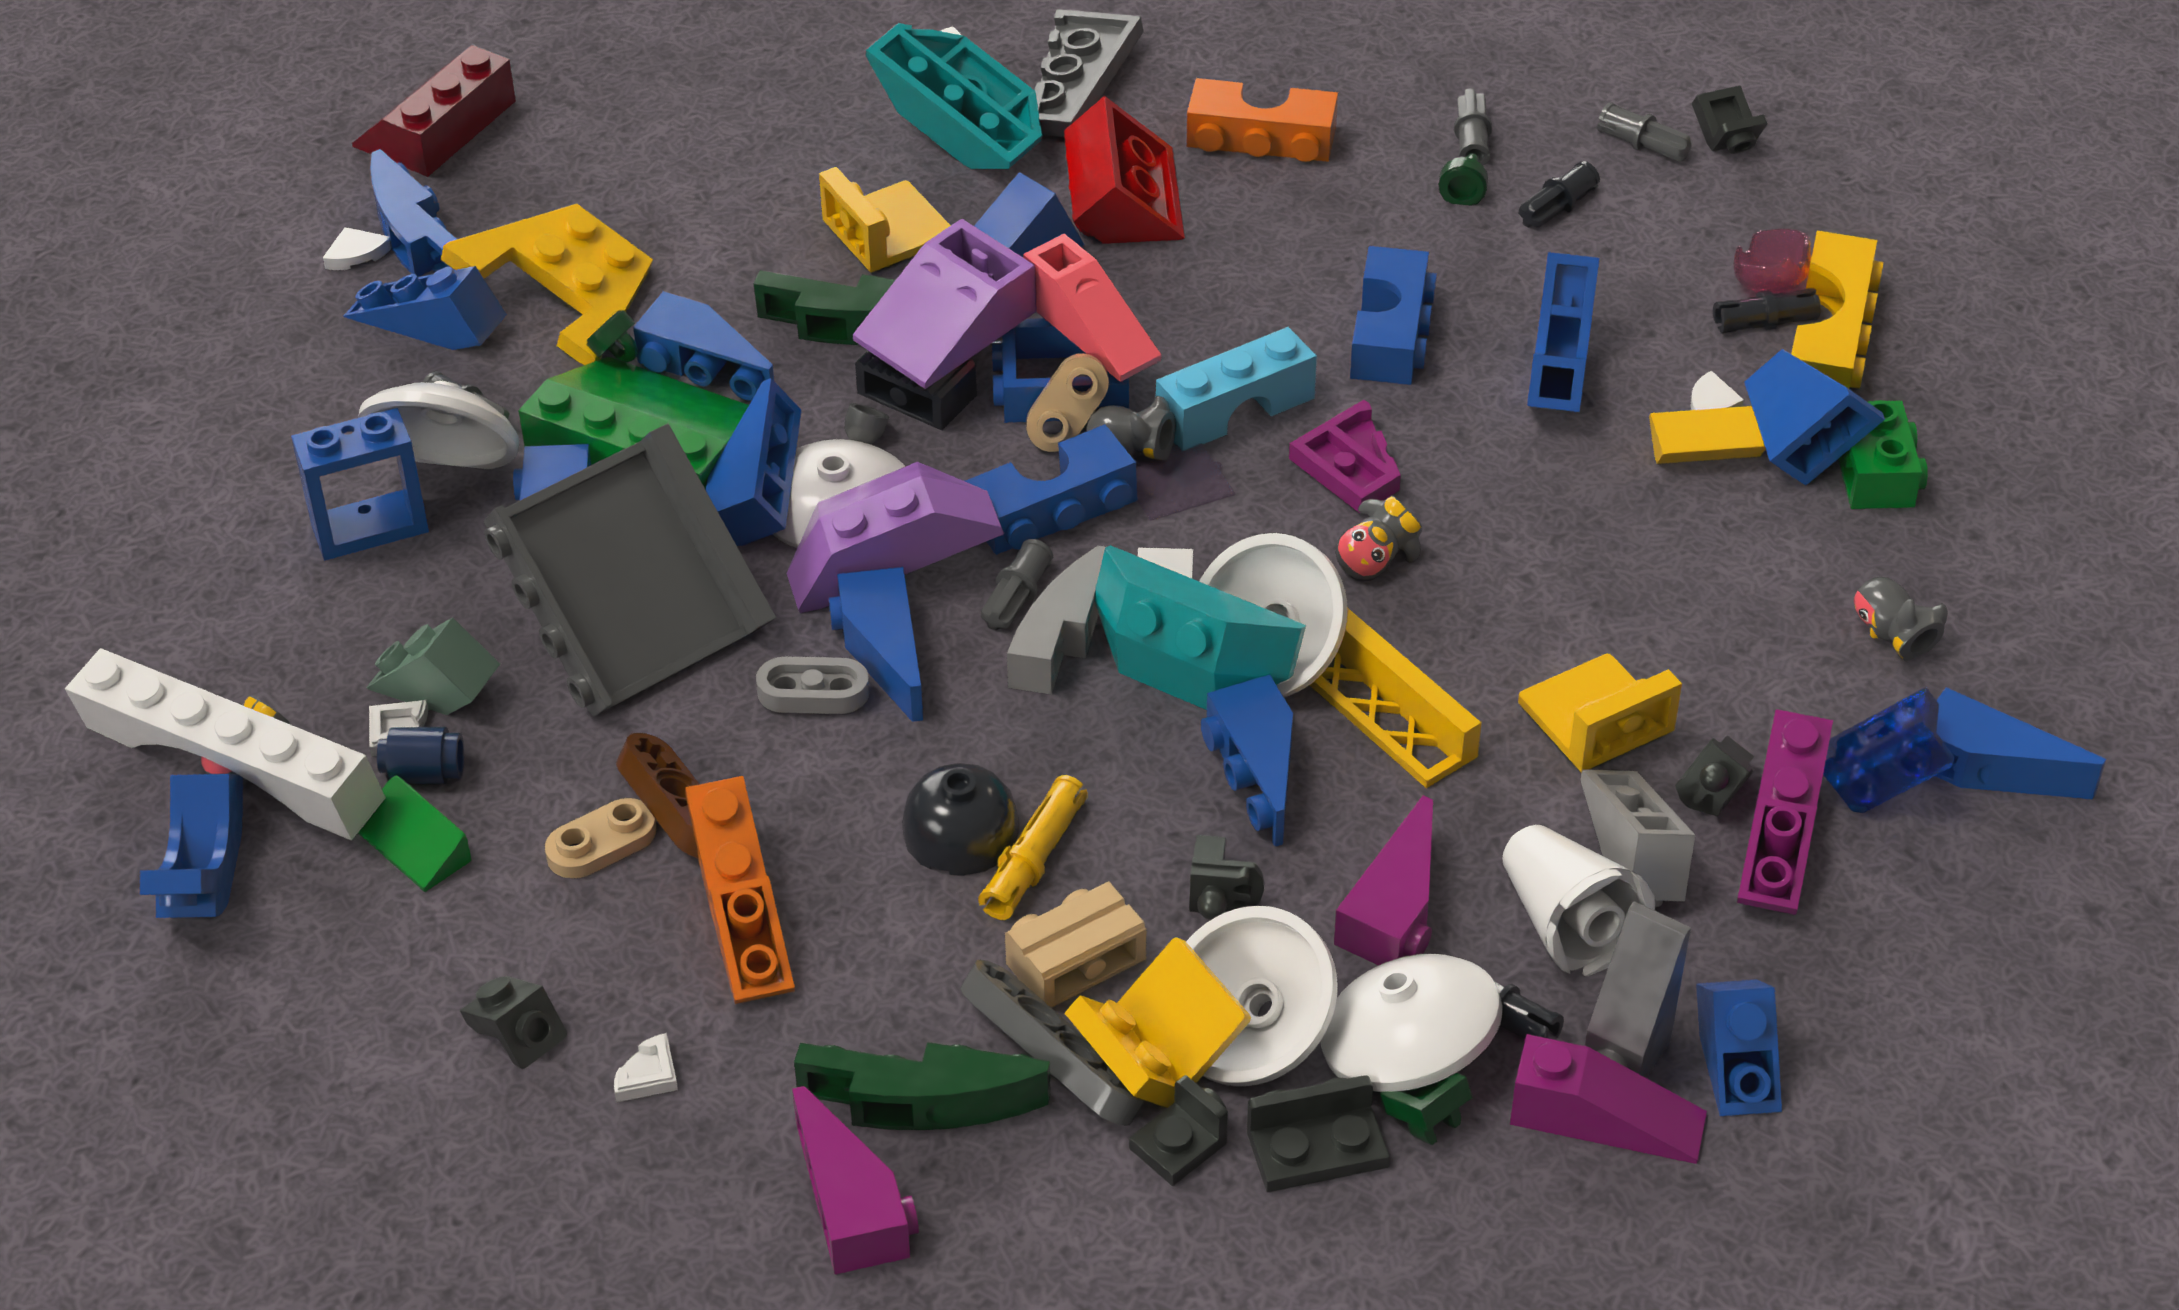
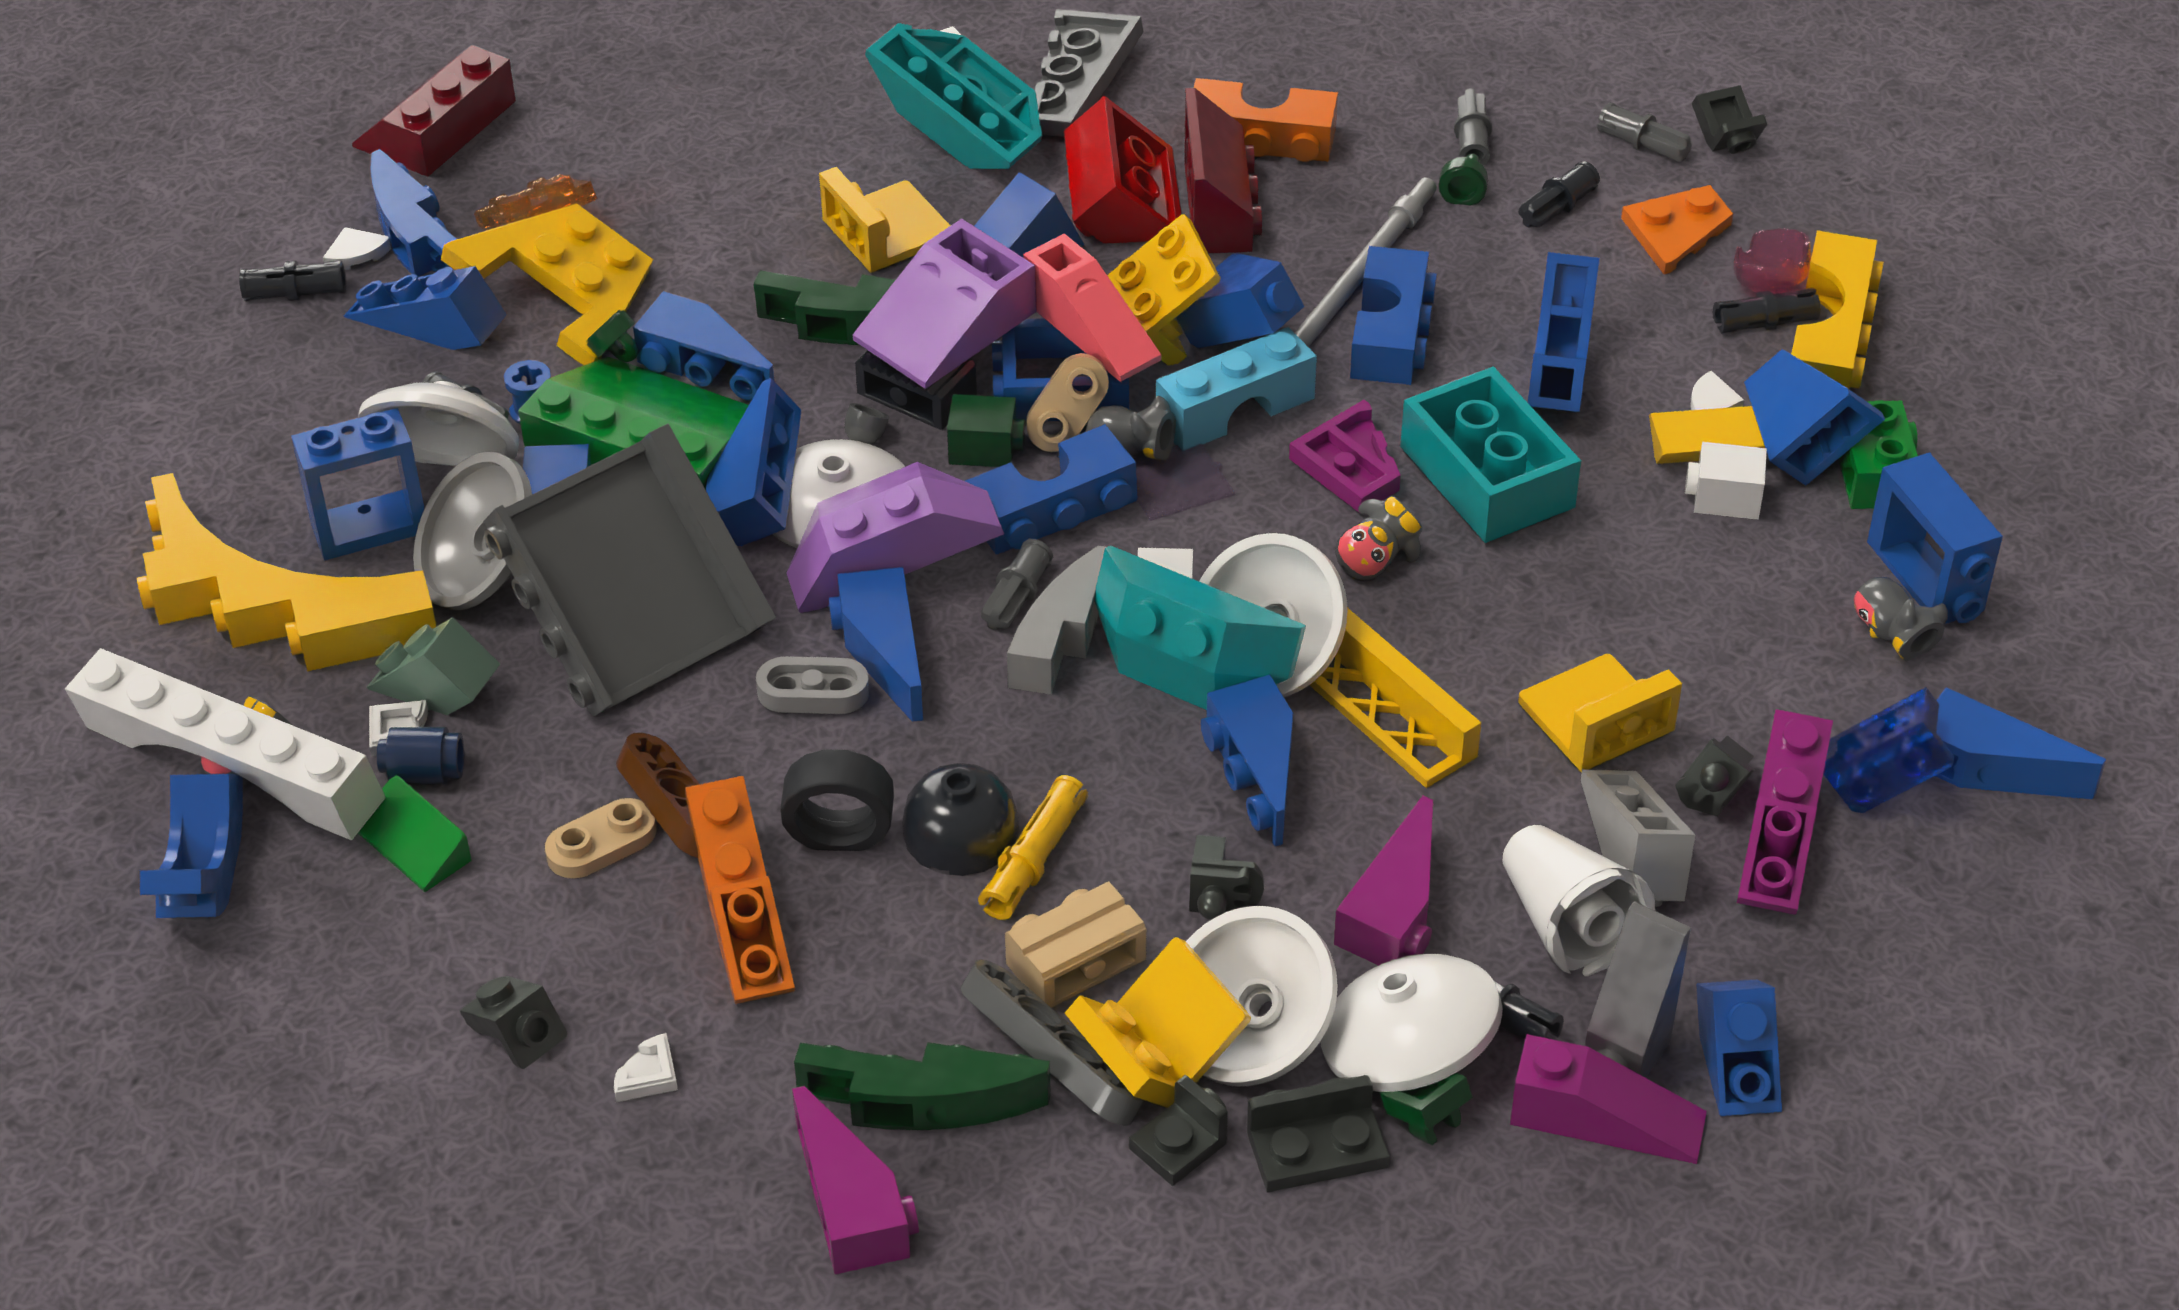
(258, 602): none -> yellow arch
(292, 280): none -> black pin
(451, 530): none -> light grey dish
(536, 375): none -> blue bush
(537, 199): none -> clear orange plate
(837, 773): none -> black tyre
(984, 430): none -> dark green brick
(1164, 282): none -> yellow bracket
(1218, 177): none -> dark red slope
(1247, 303): none -> blue slope
(1402, 215): none -> light grey bar
(1490, 454): none -> teal brick
(1677, 224): none -> orange wing
(1727, 480): none -> white brick
(1924, 498): none -> blue window

